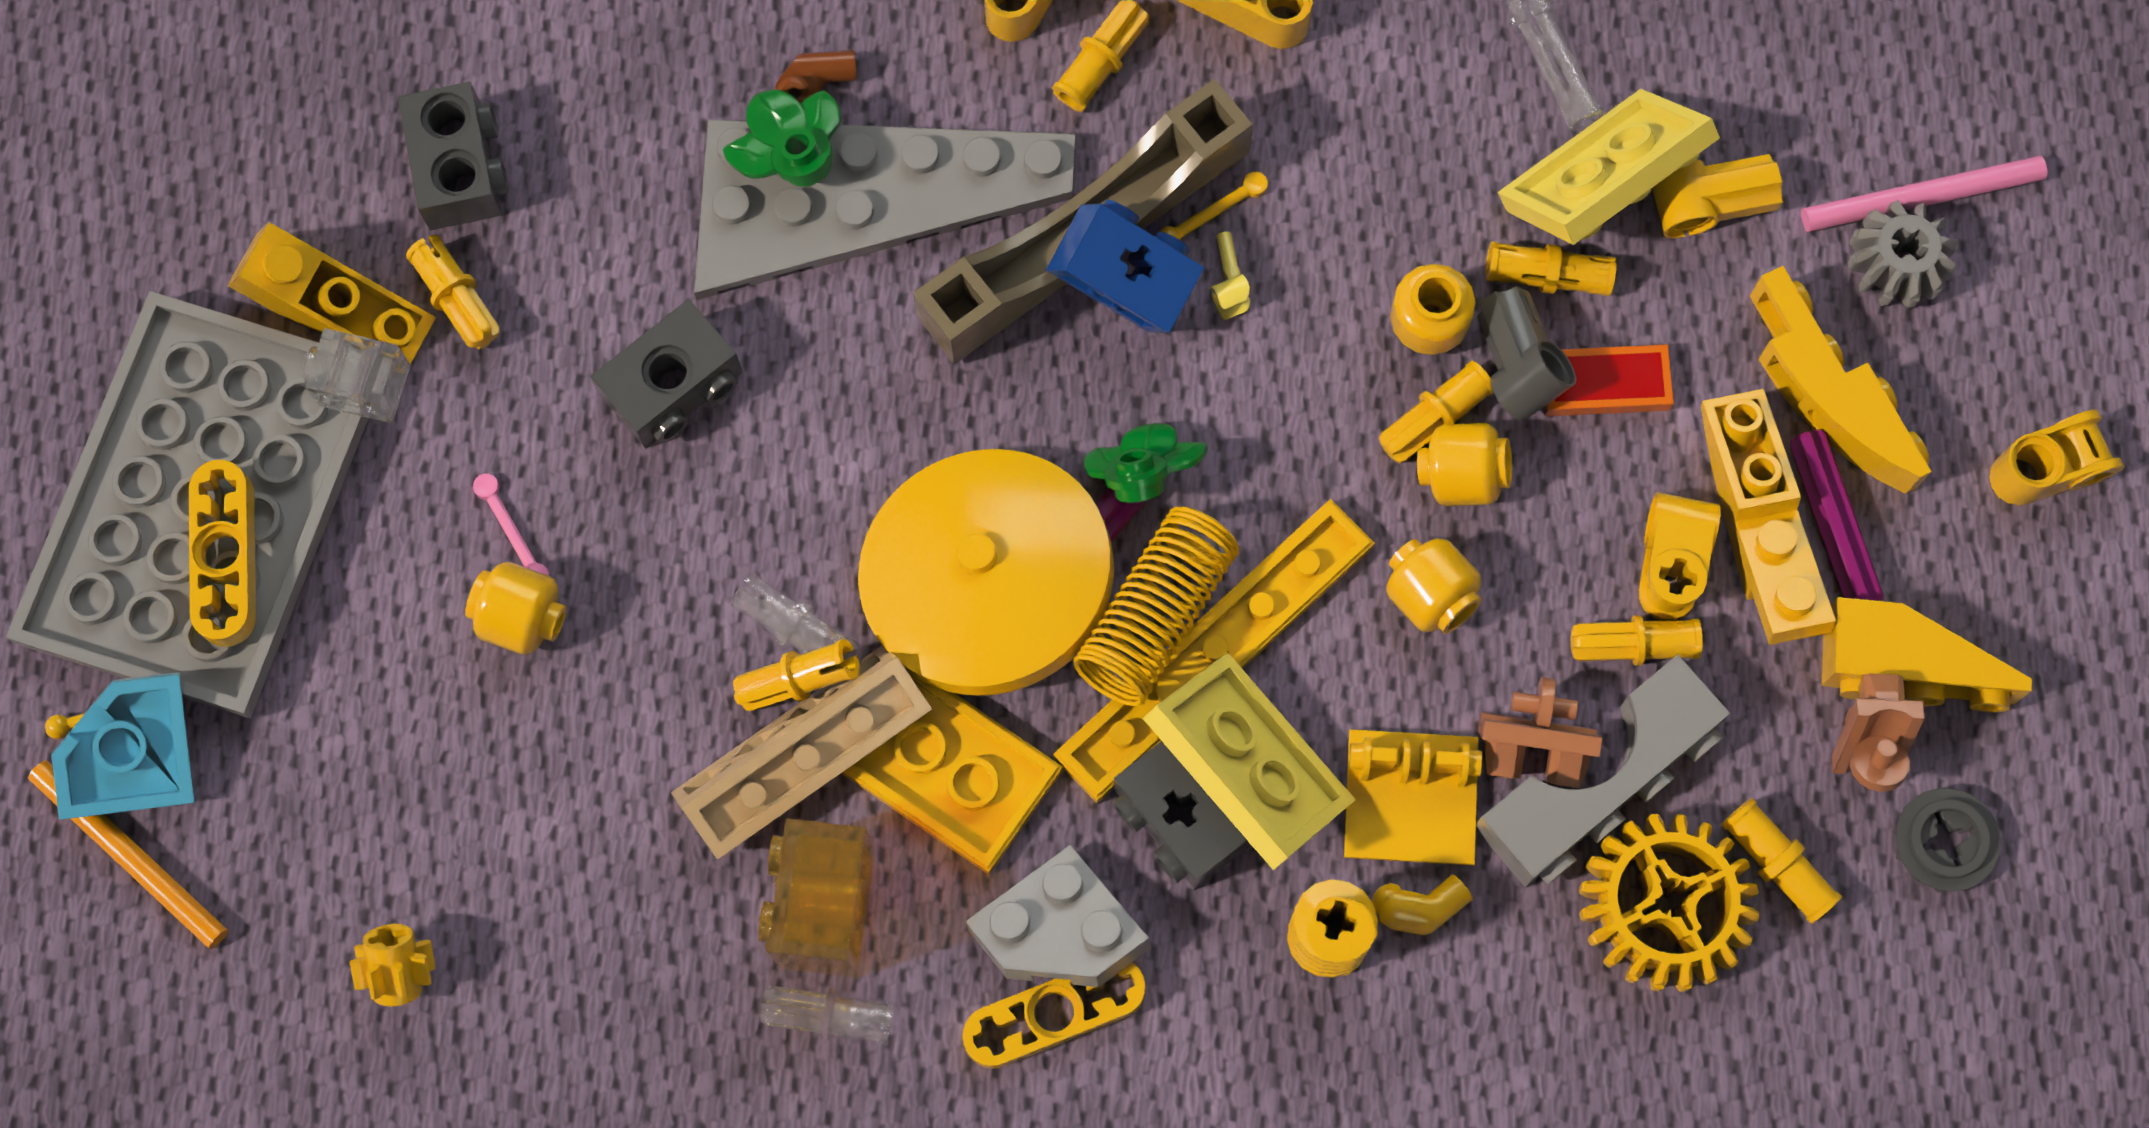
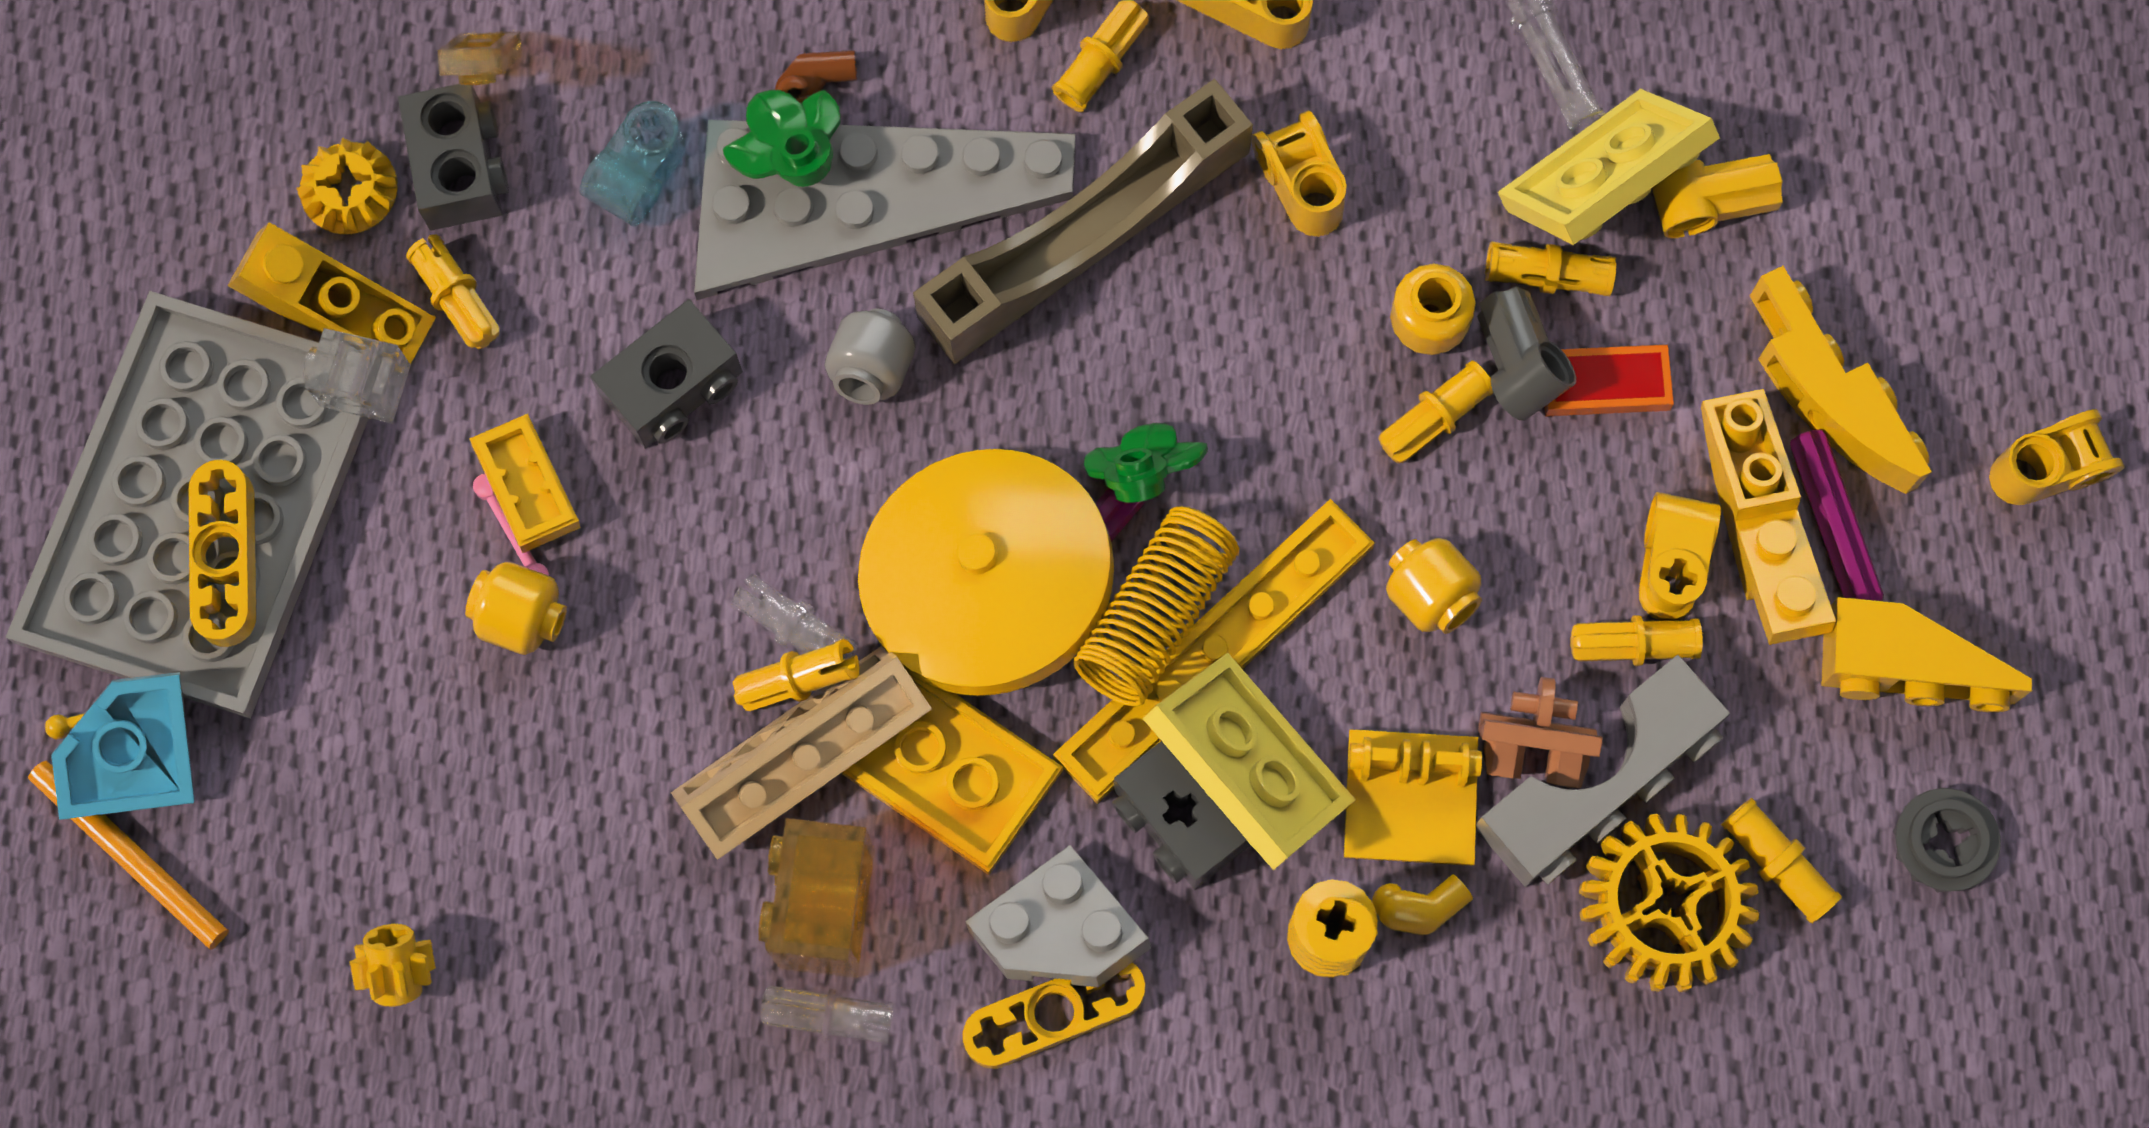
(368, 201): none -> yellow gear
(479, 56): none -> clear yellow plate
(525, 483): none -> yellow plate
(628, 171): none -> clear light blue piece
(869, 356): none -> light grey head
(1092, 264): blue brick -> none
(1232, 295): light yellow hand -> none
(1254, 185): yellow hinge -> none
(1301, 164): none -> yellow piece
(1465, 464): yellow head -> none
(1878, 733): nougat hips -> none
(1907, 276): light grey gear -> none
(1928, 191): bright pink bar -> none

